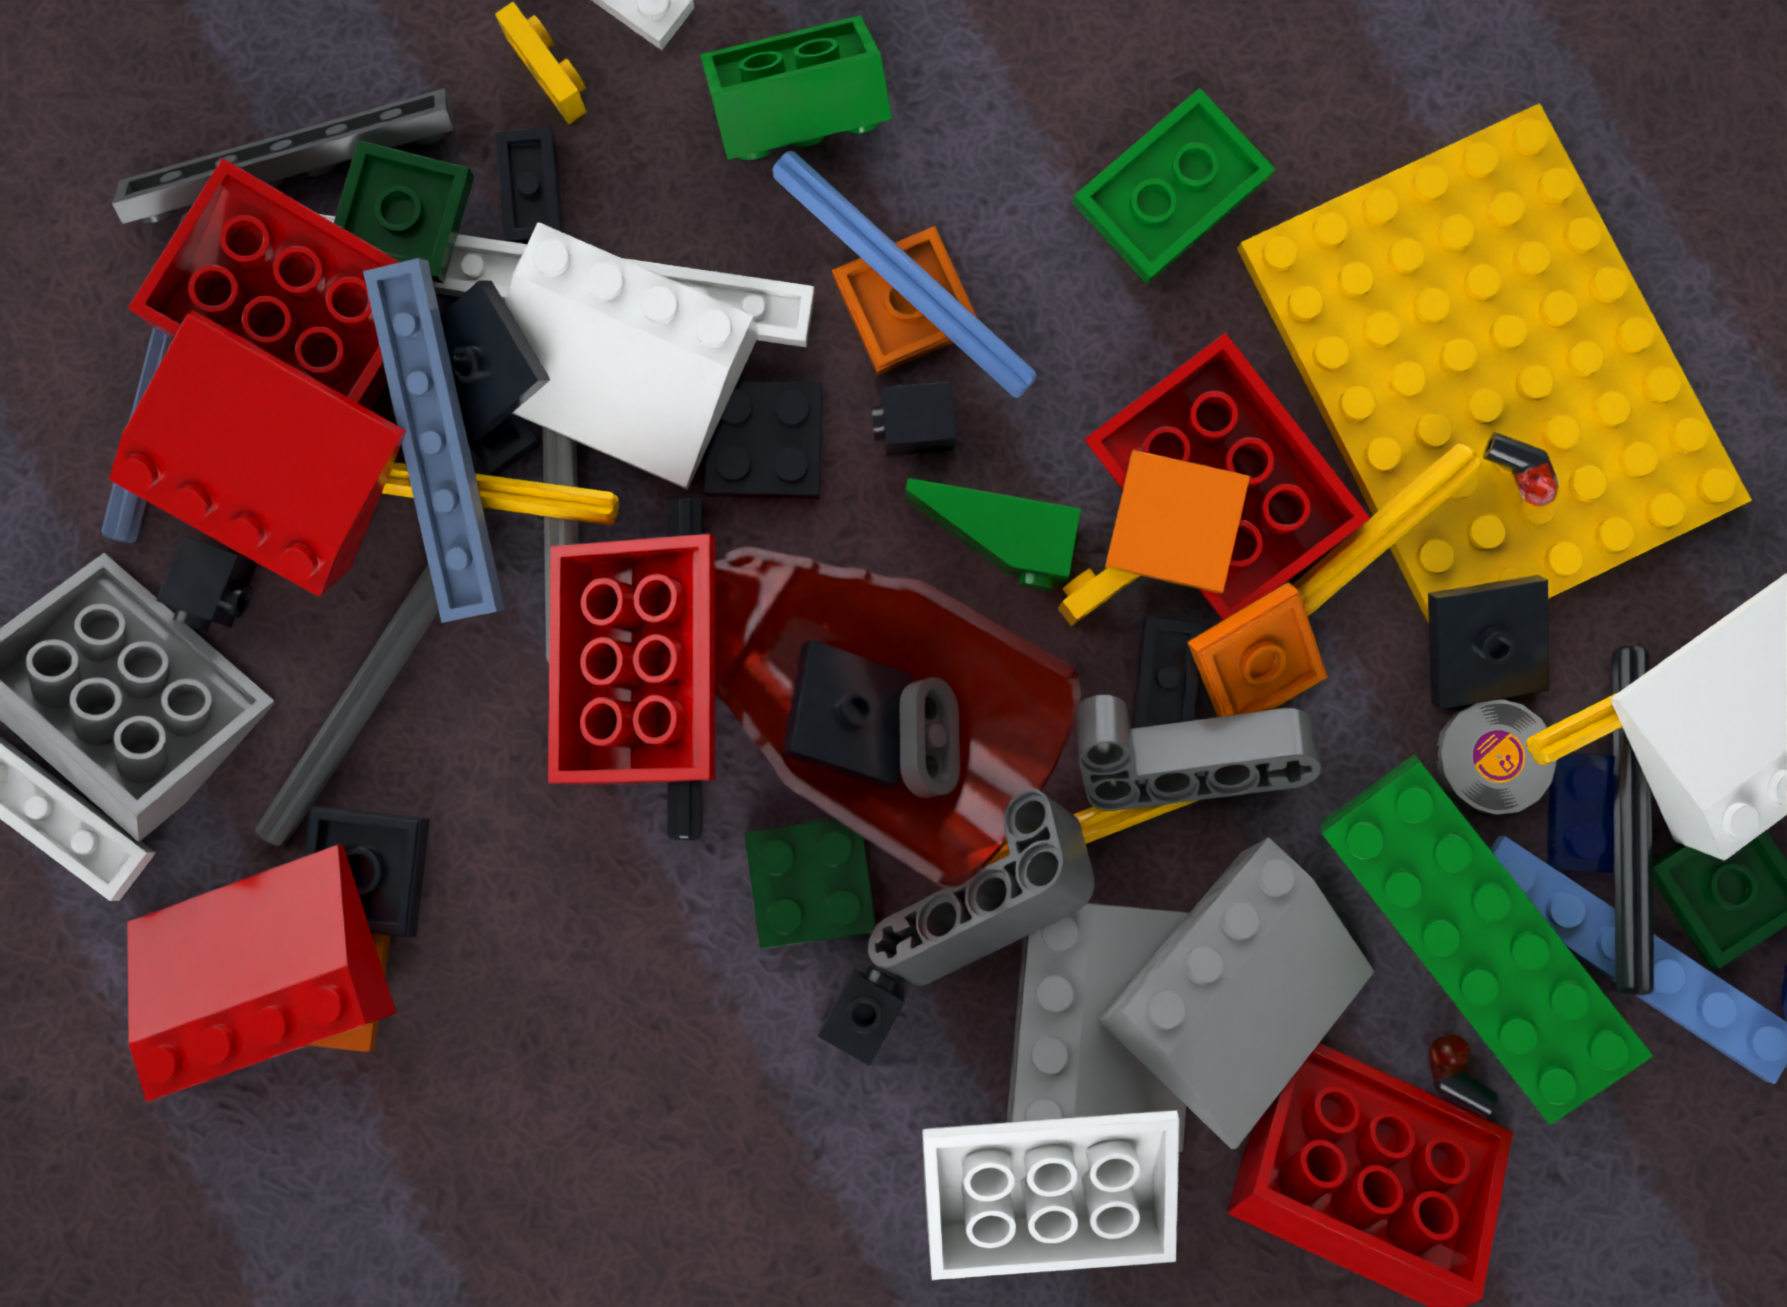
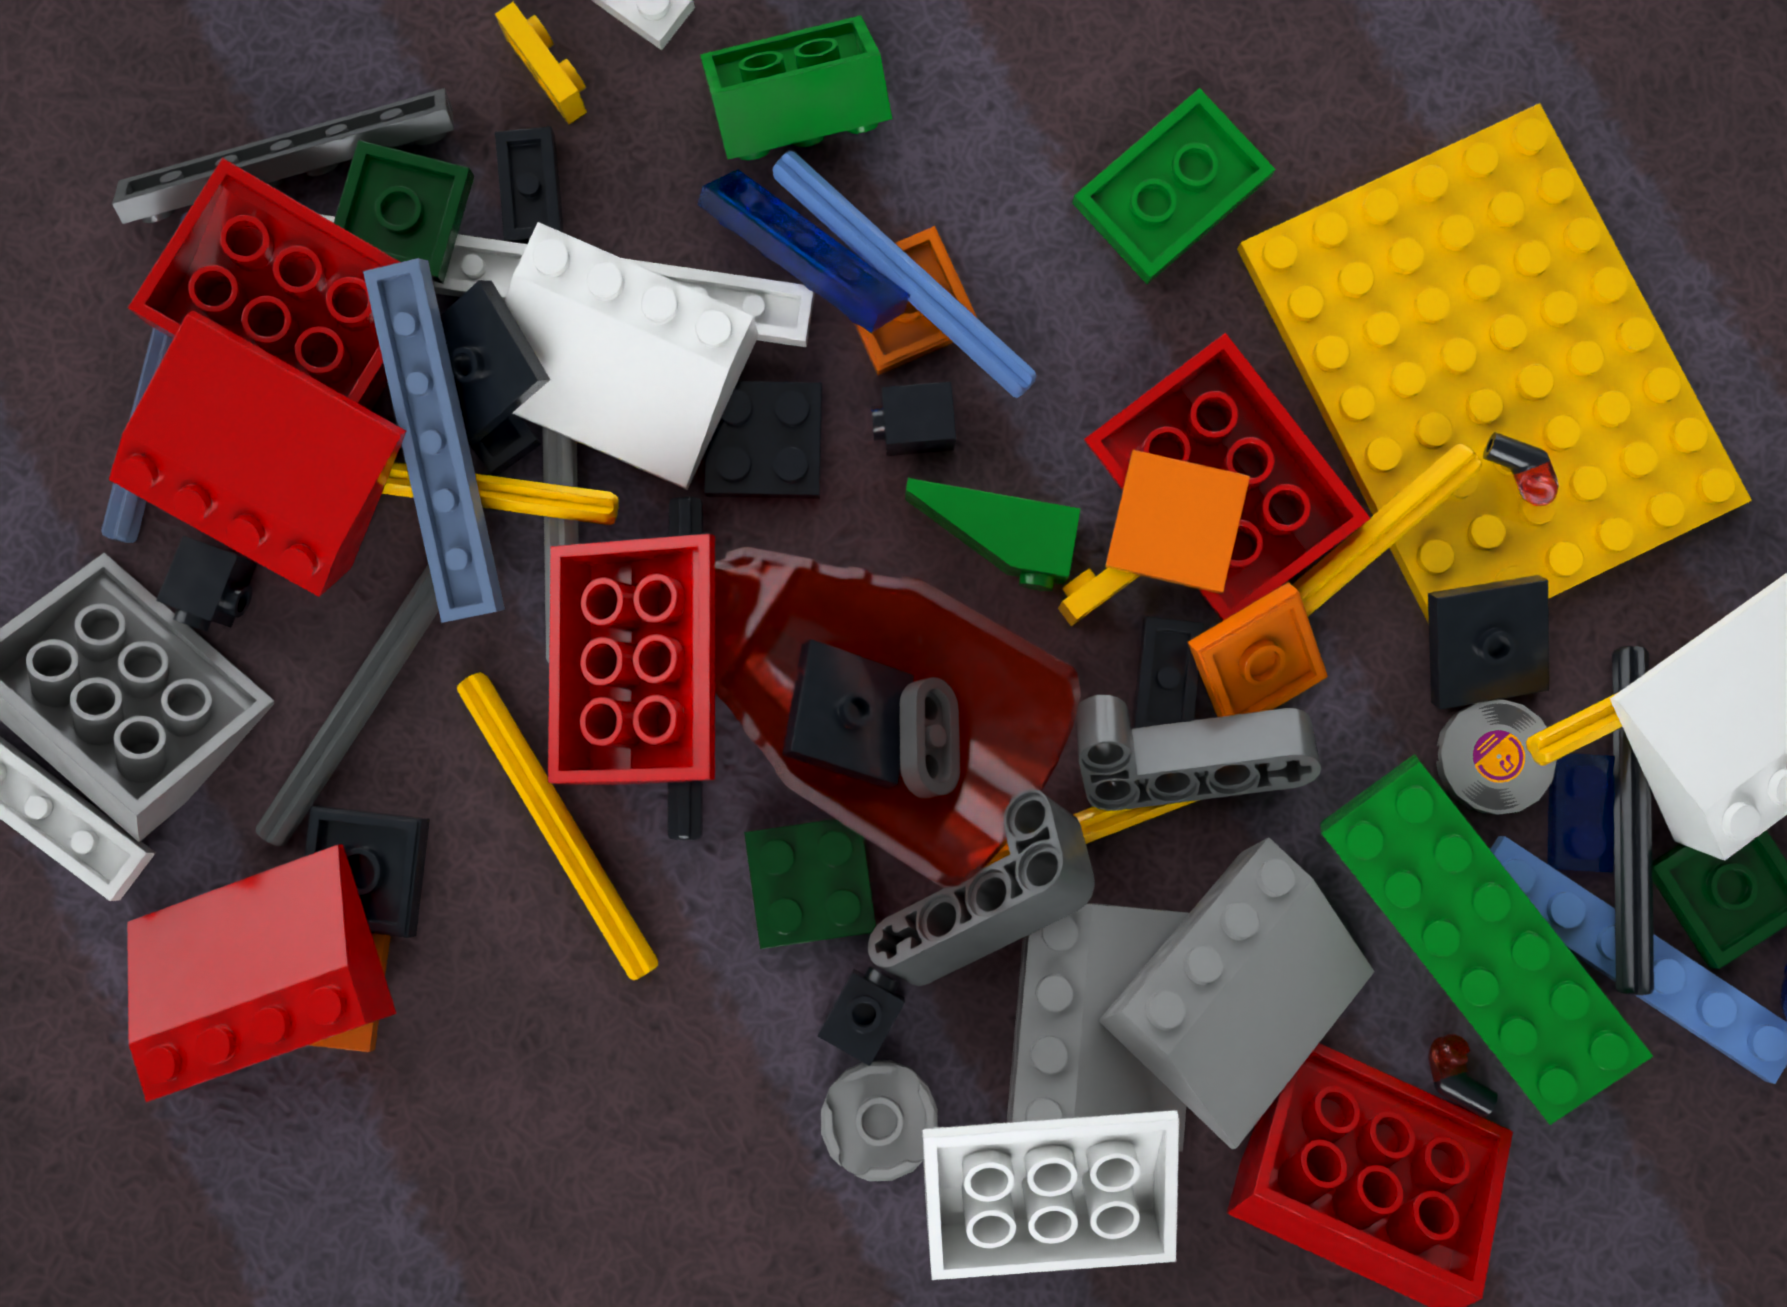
(557, 826): none -> yellow axle
(803, 250): none -> clear blue plate
(878, 1100): none -> light grey tile

